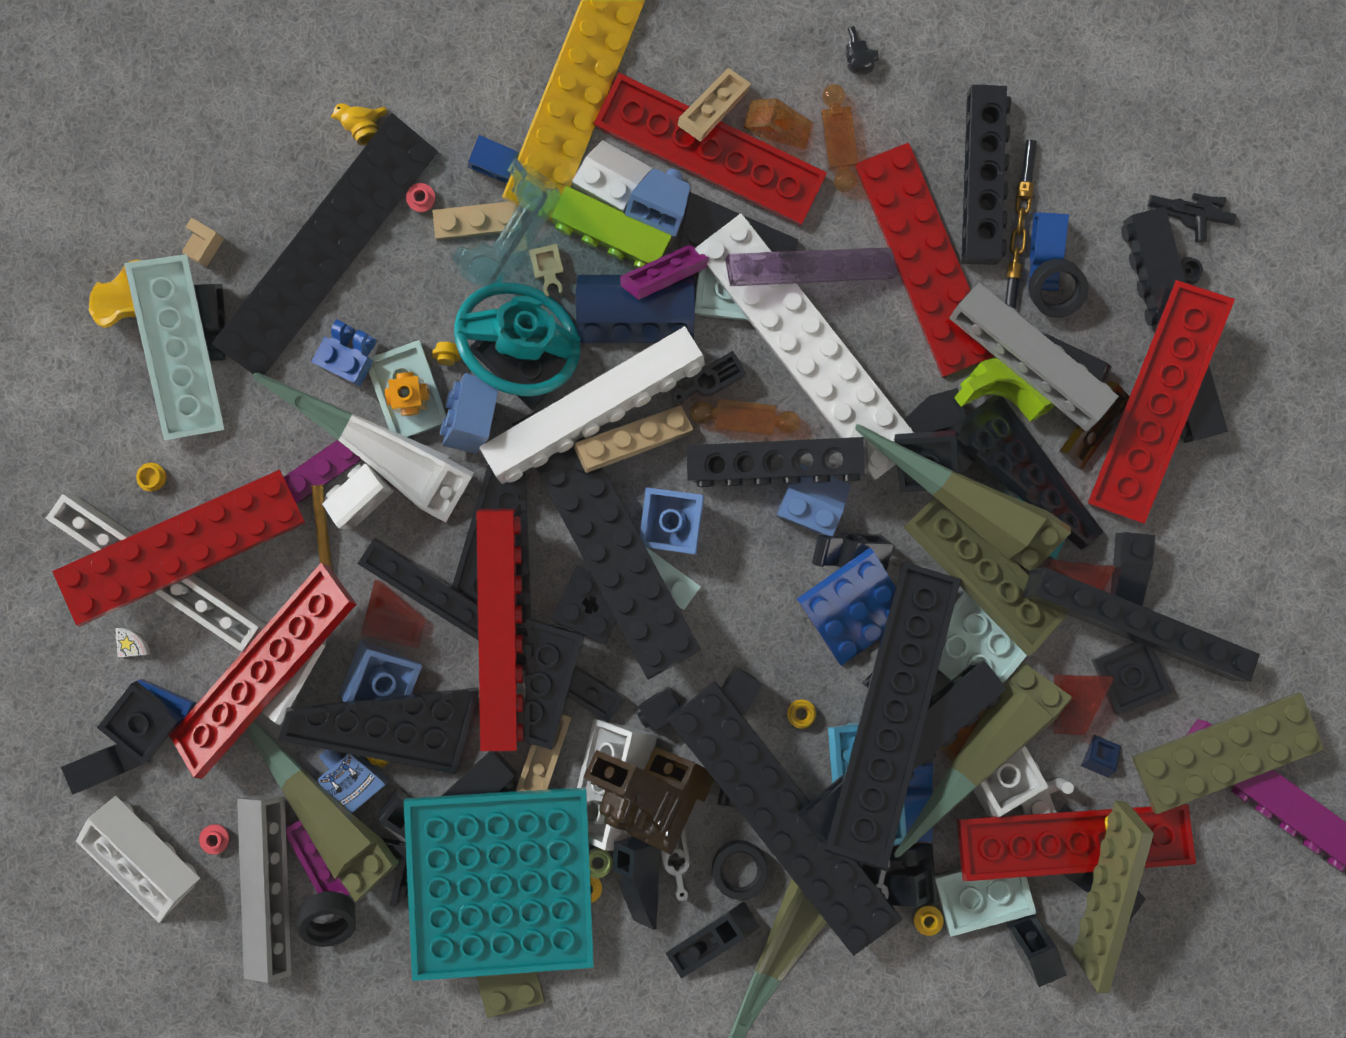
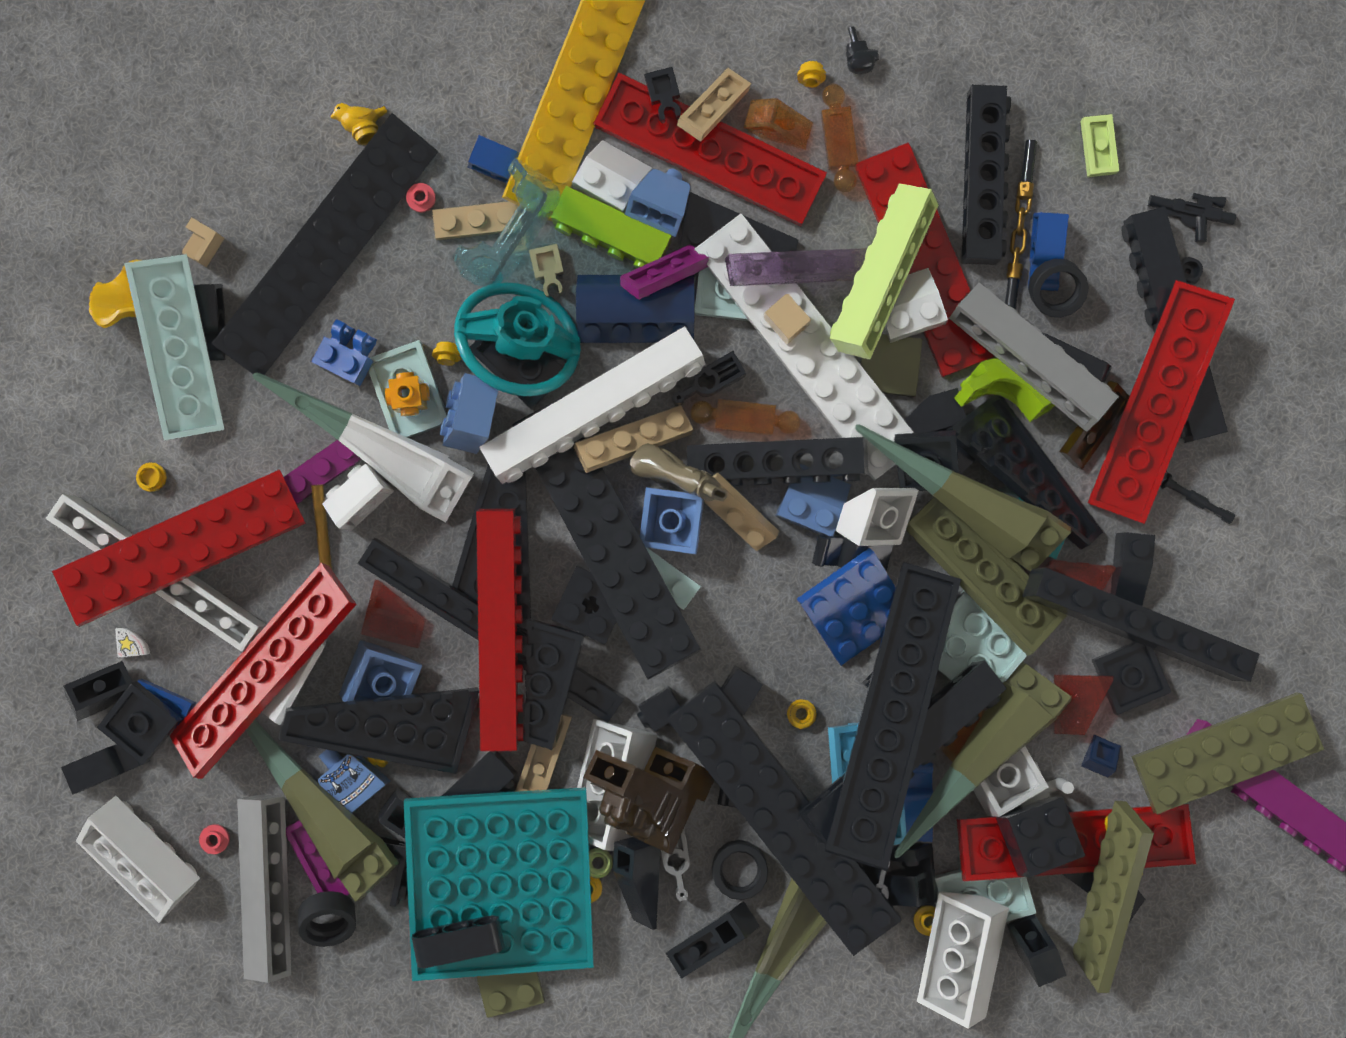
(97, 690): none -> black slope
(458, 941): none -> black beam
(663, 90): none -> black plate
(666, 468): none -> dark tan piece
(743, 517): none -> tan plate
(787, 318): none -> tan panel
(811, 74): none -> yellow plate
(877, 516): none -> white slope
(884, 271): none -> yellowish green brick
(895, 365): none -> olive tile
(916, 307): none -> white slope
(962, 956): none -> white slope
(1040, 836): none -> black brick
(1099, 145): none -> yellowish green plate
(1197, 499): none -> black piece

